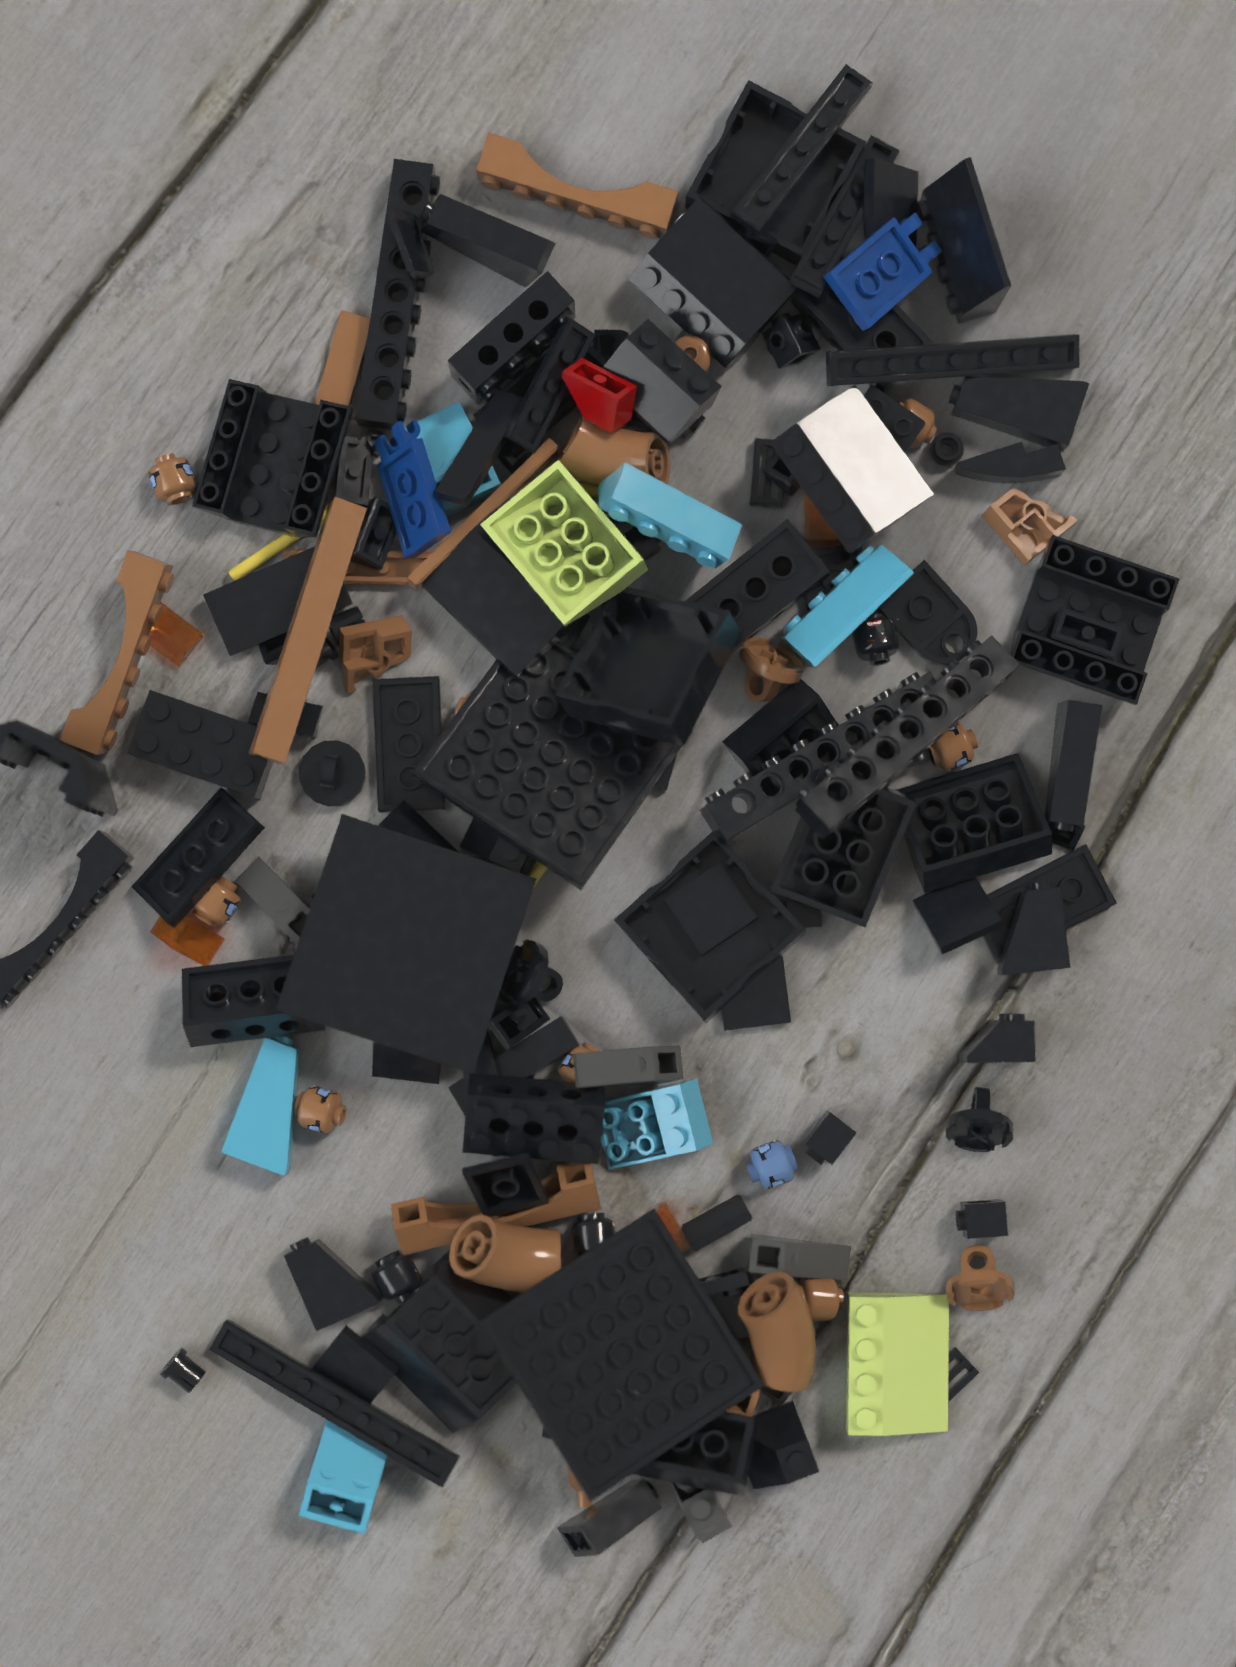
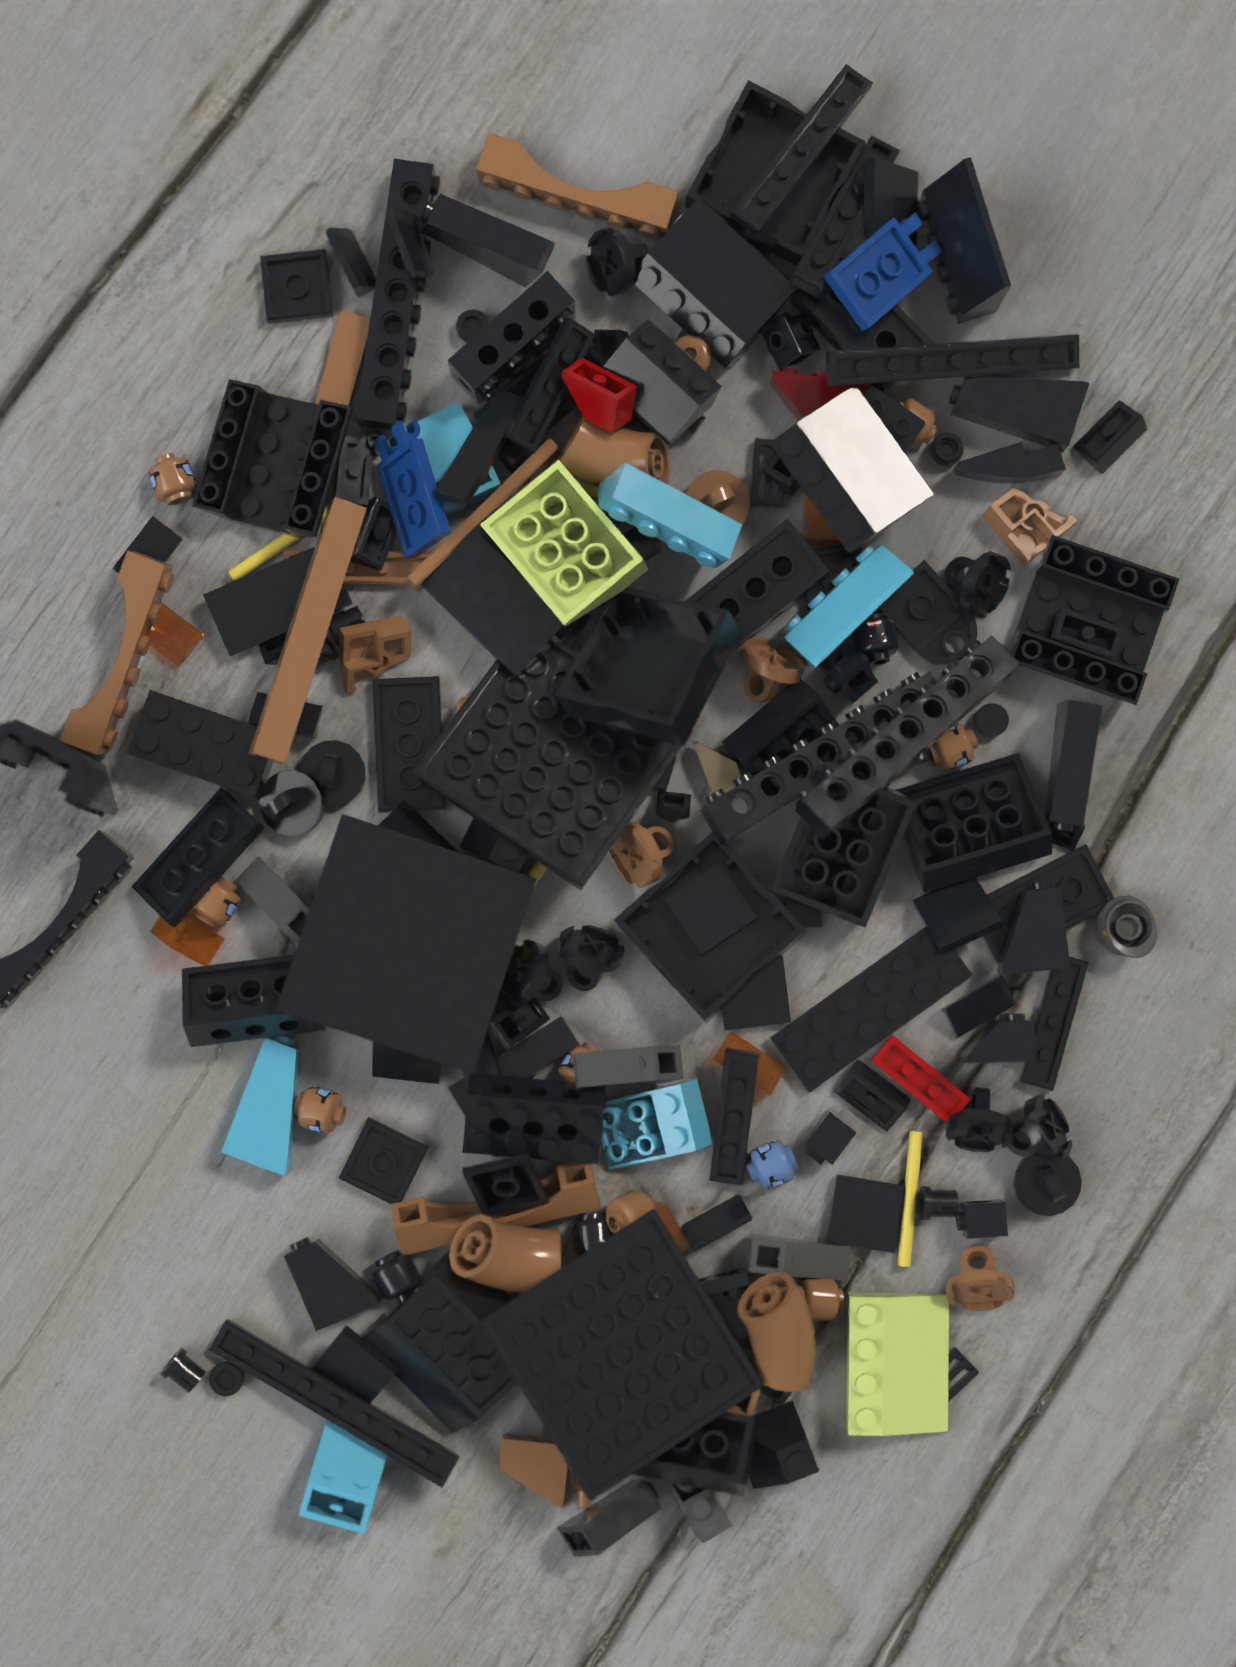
(154, 541): none -> black slope
(226, 1378): none -> black tile
(292, 802): none -> black tile
(296, 286): none -> black tile
(352, 260): none -> black slope
(383, 1162): none -> black tile
(469, 324): none -> black tile
(535, 1465): none -> medium nougat slope
(591, 951): none -> black tile
(613, 261): none -> black tile
(627, 1208): none -> medium nougat head
(638, 855): none -> medium nougat tile
(673, 806): none -> black slope
(718, 767): none -> dark tan slope
(722, 493): none -> medium nougat tile
(734, 1116): none -> black tile
(769, 1069): none -> clear orange slope
(806, 392): none -> dark red slope
(848, 673): none -> black brick
(865, 1213): none -> black tile
(869, 1008): none -> black plate
(872, 1095): none -> black slope
(910, 1198): none -> light yellow bar
(919, 1078): none -> red plate
(937, 1203): none -> black bush
(979, 1006): none -> black slope
(983, 583): none -> black tile
(991, 720): none -> black tile
(1045, 1127): none -> black tile
(1046, 1185): none -> black tile
(1054, 1023): none -> black tile
(1111, 436): none -> black slope
(1127, 927): none -> dark grey piece

